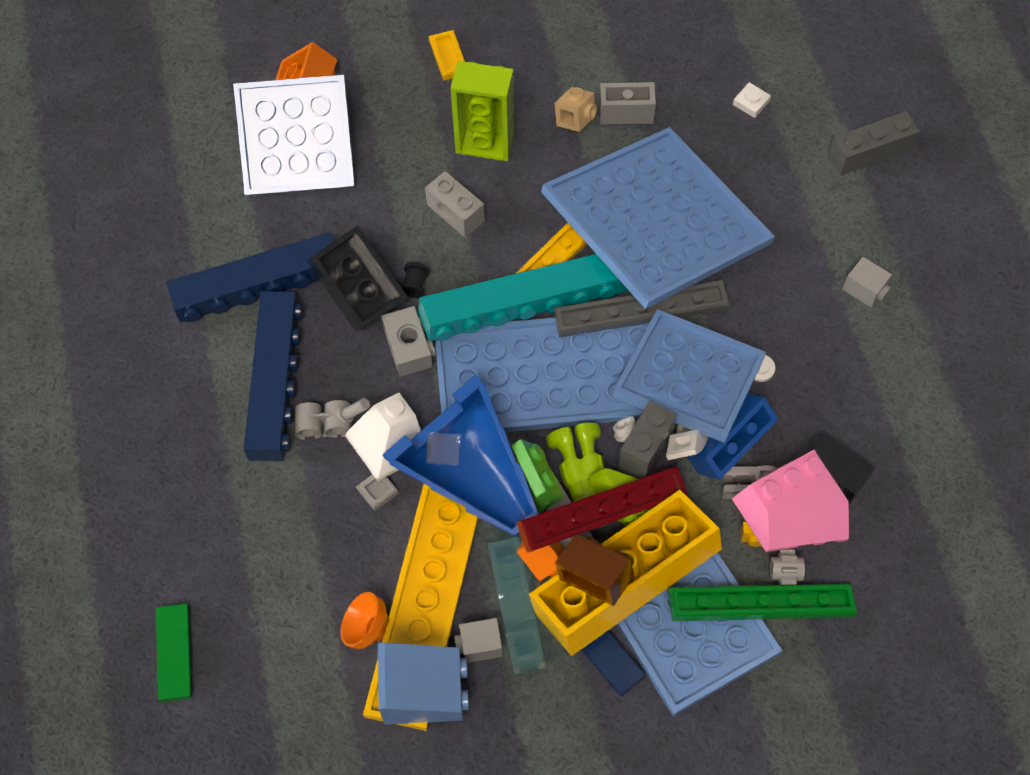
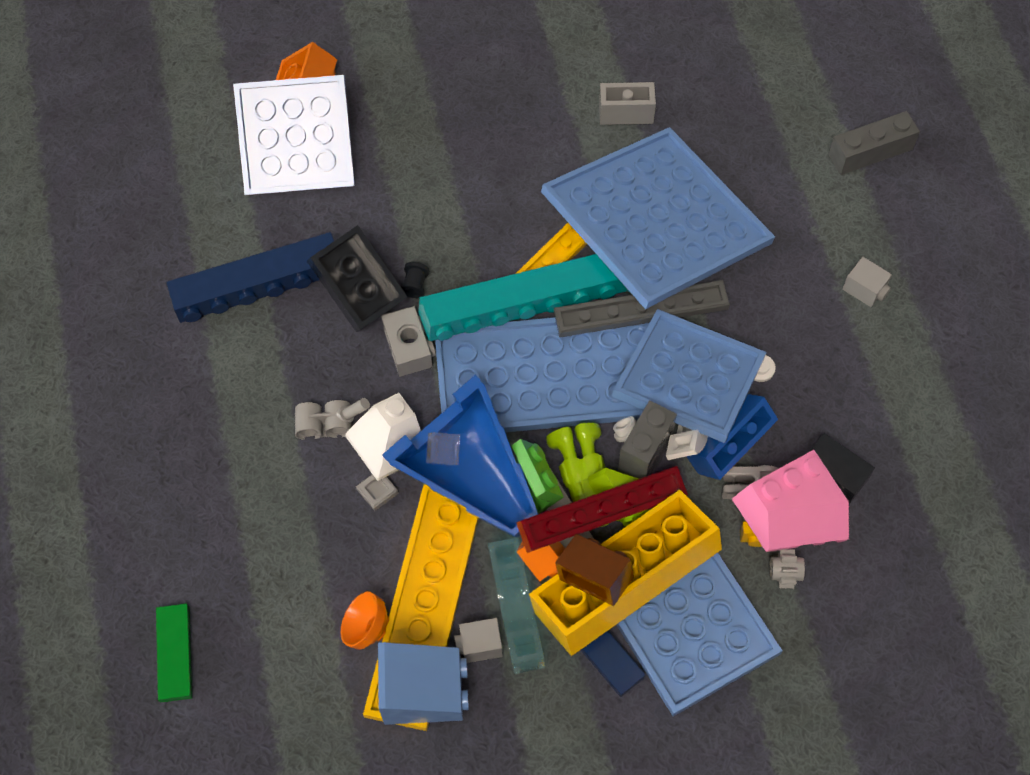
(272, 377): dark blue brick -> none
(446, 52): yellow tile -> none
(455, 204): light grey brick -> none
(483, 110): lime brick -> none
(575, 109): tan brick -> none
(751, 100): white plate -> none
(761, 602): green tile -> none

